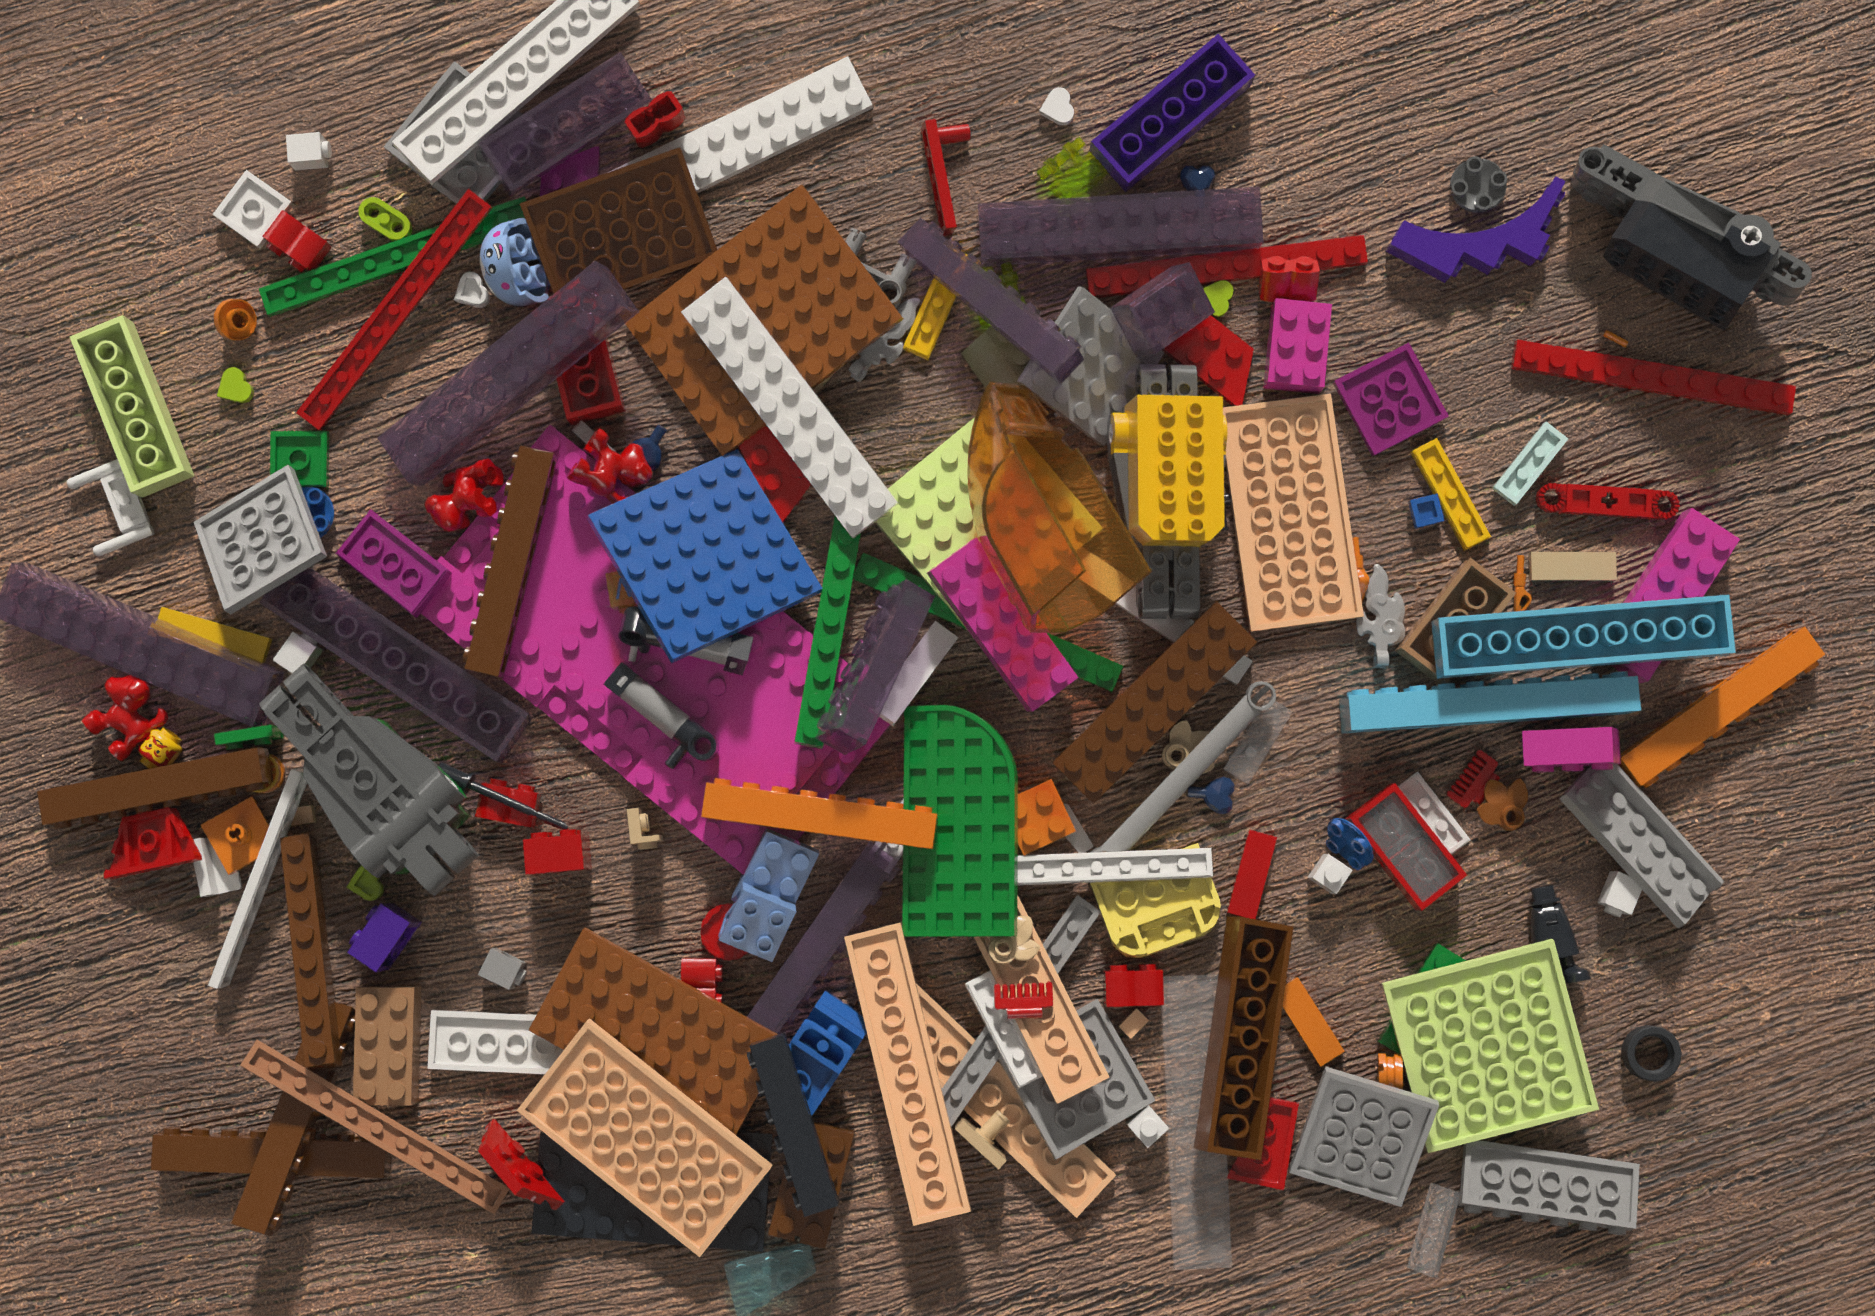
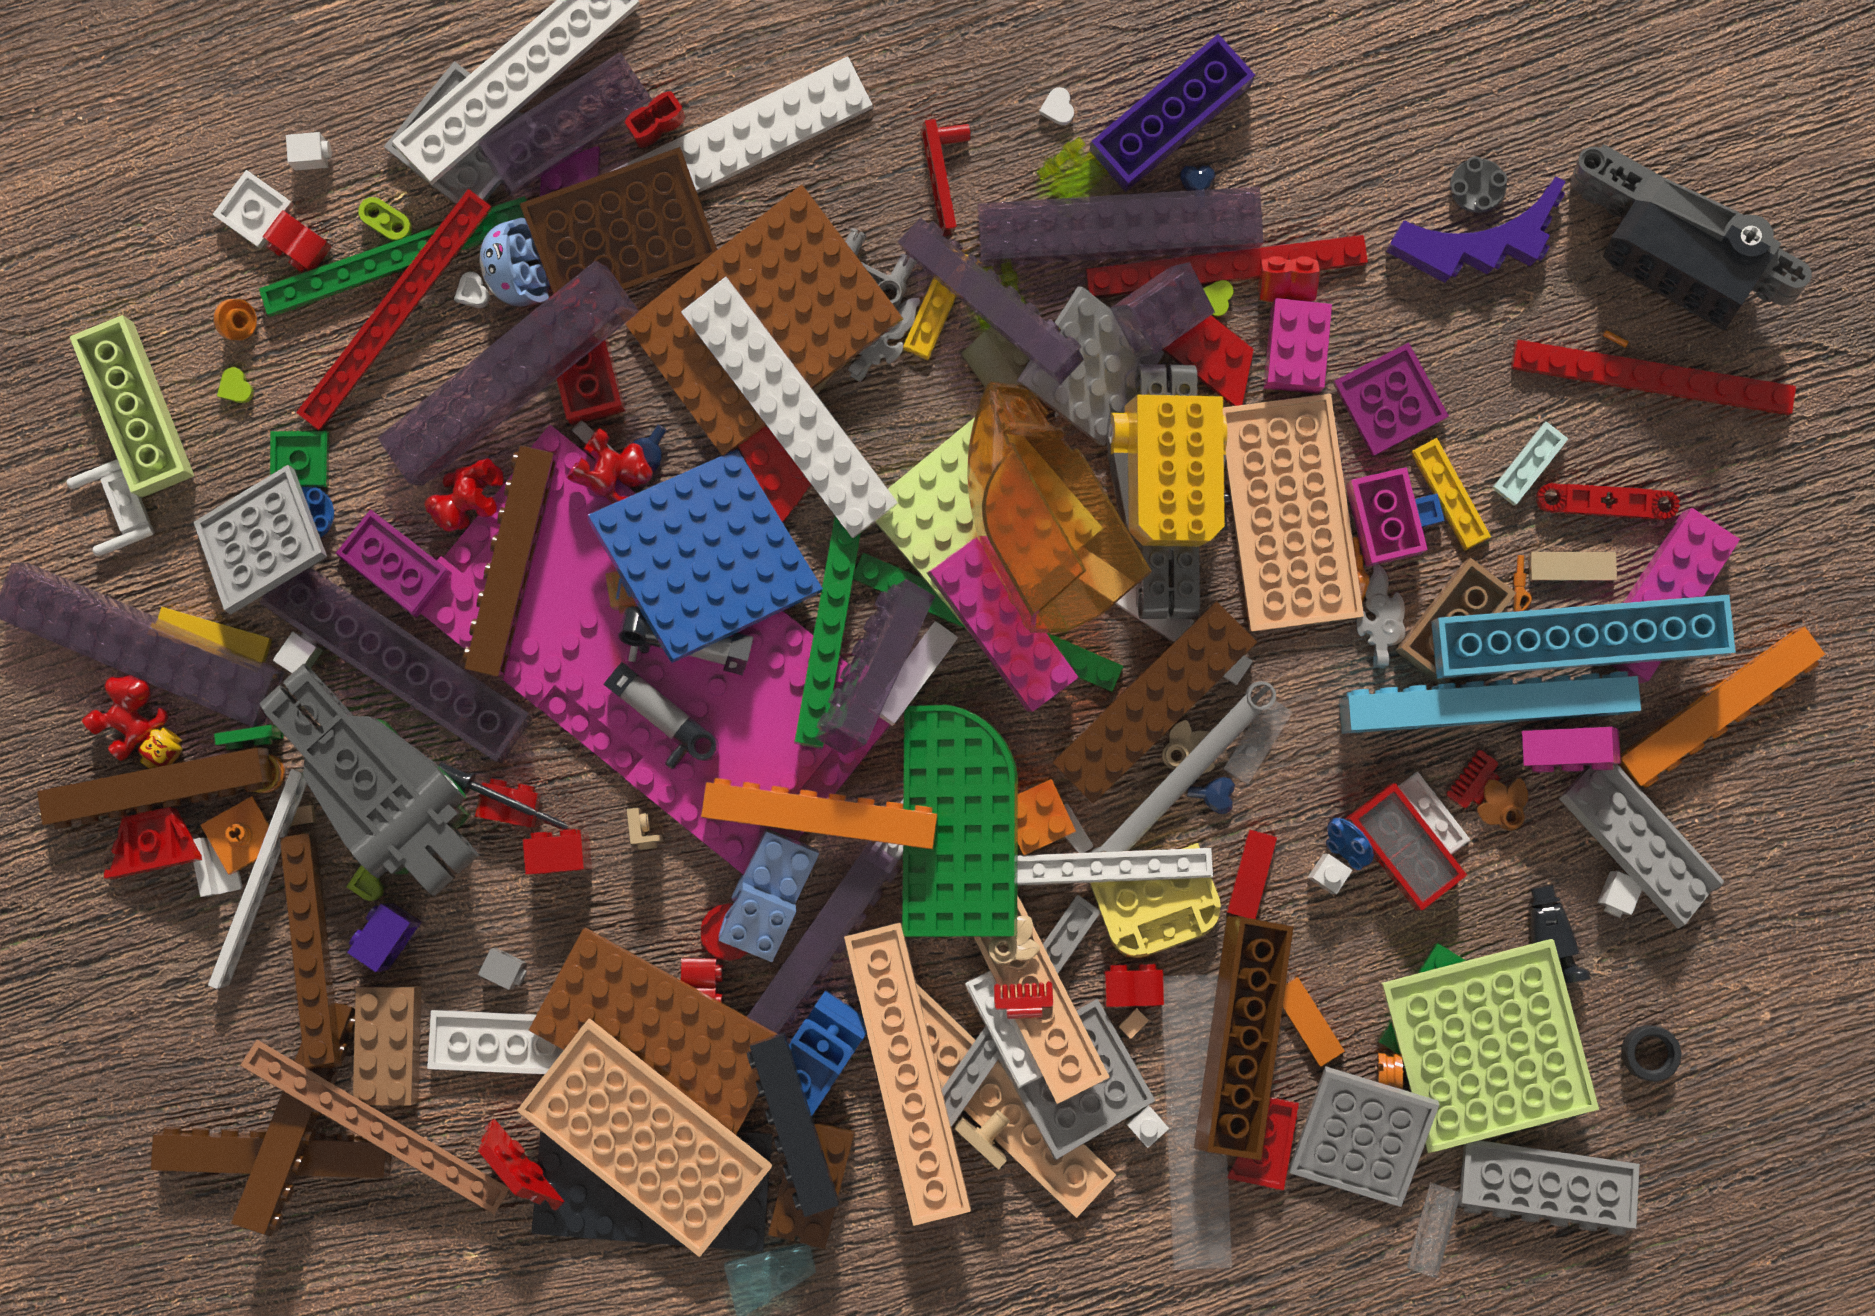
(1386, 517): none -> dark pink brick

